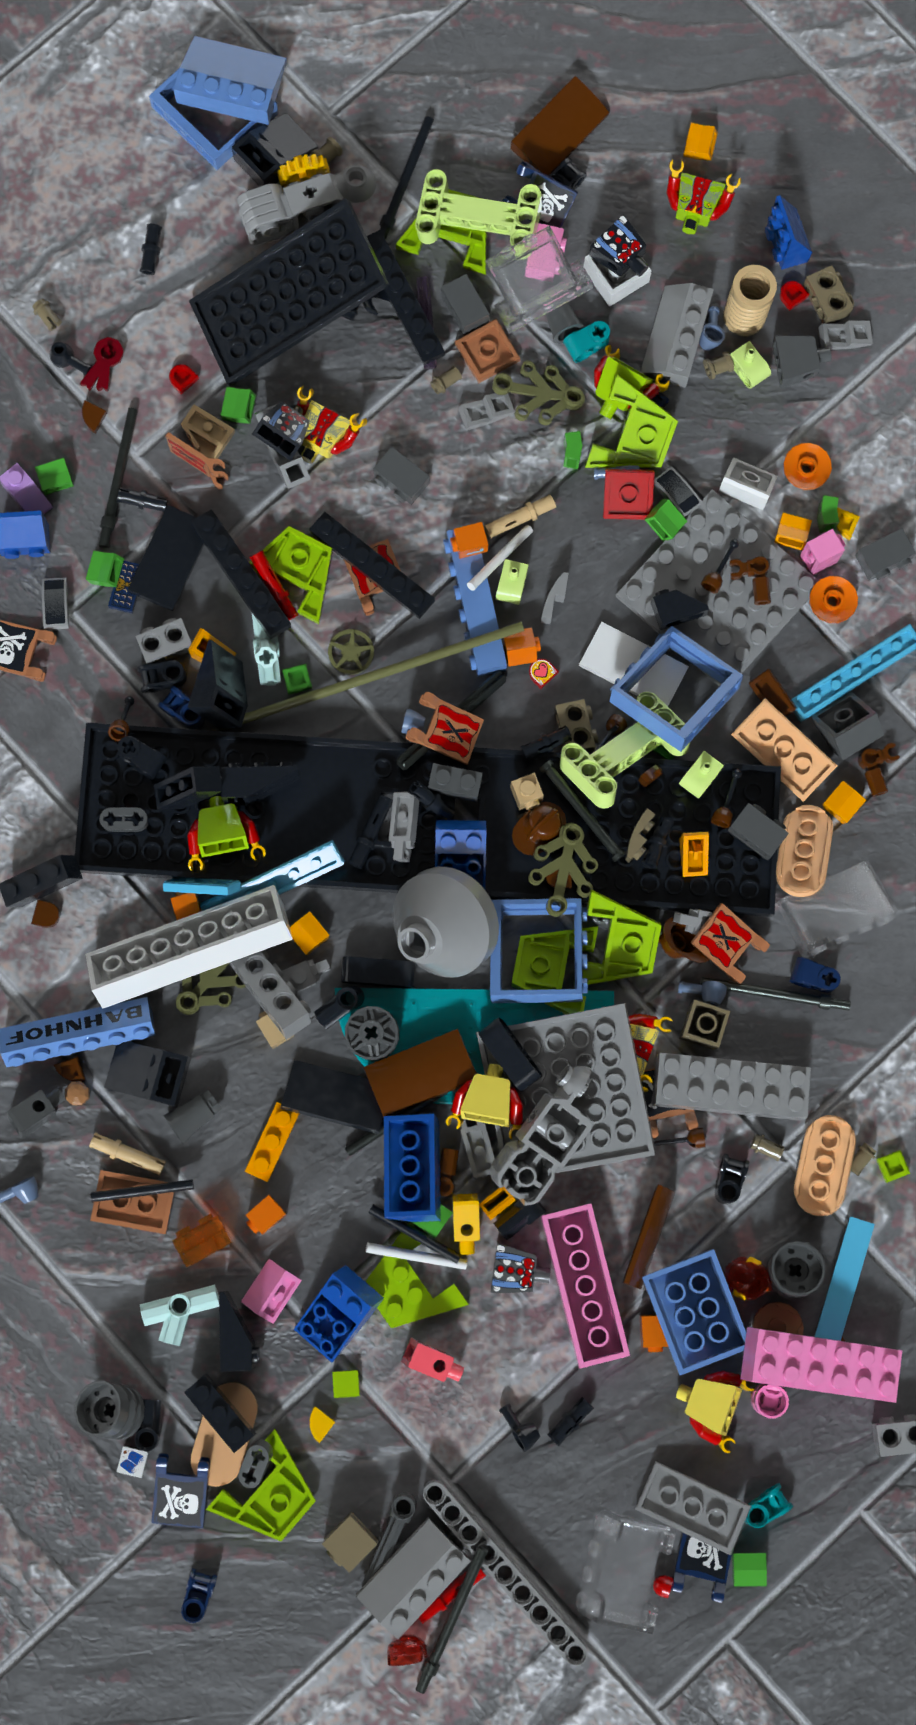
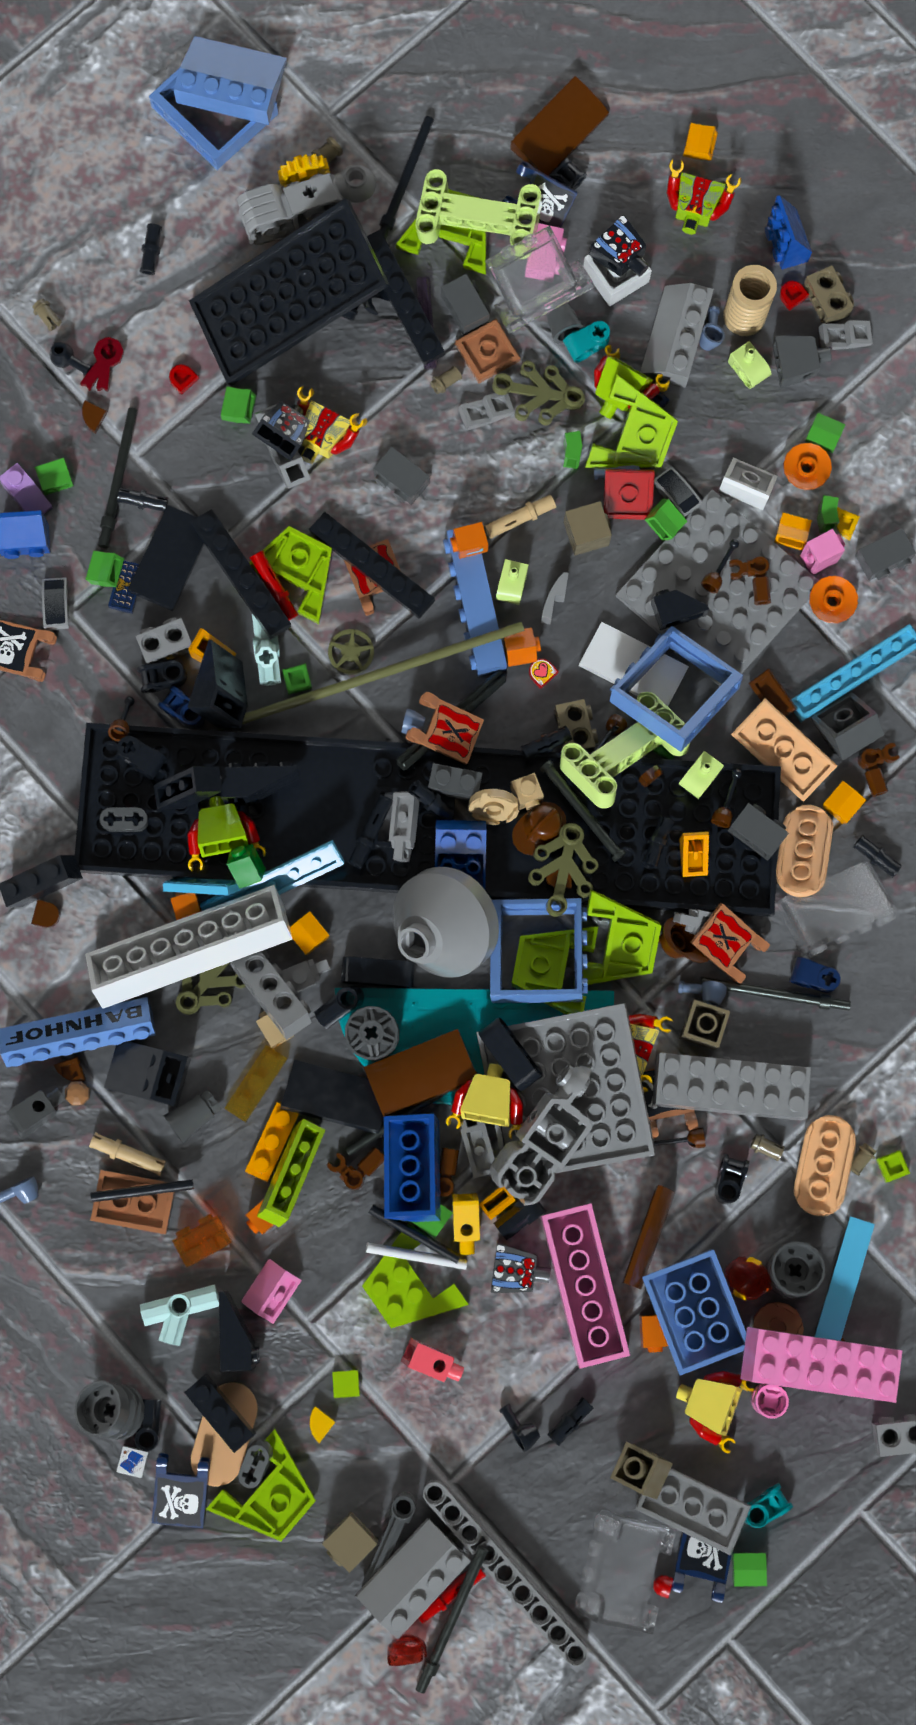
(197, 459): nougat flag -> none
(198, 1594): dark blue piece -> none
(206, 432): tan wing -> none
(246, 866): none -> brick
(256, 1083): none -> clear yellow plate
(269, 147): black slope -> none
(291, 1173): none -> lime brick
(338, 1312): blue slope -> none
(354, 1178): none -> reddish brown bar
(493, 806): none -> tan tile
(499, 557): white bar -> none
(587, 528): none -> dark tan head
(636, 843): dark tan slope -> none
(641, 1470): none -> dark tan head
(718, 365): dark tan bush -> none
(825, 432): none -> bright green piece
(877, 856): none -> black pin

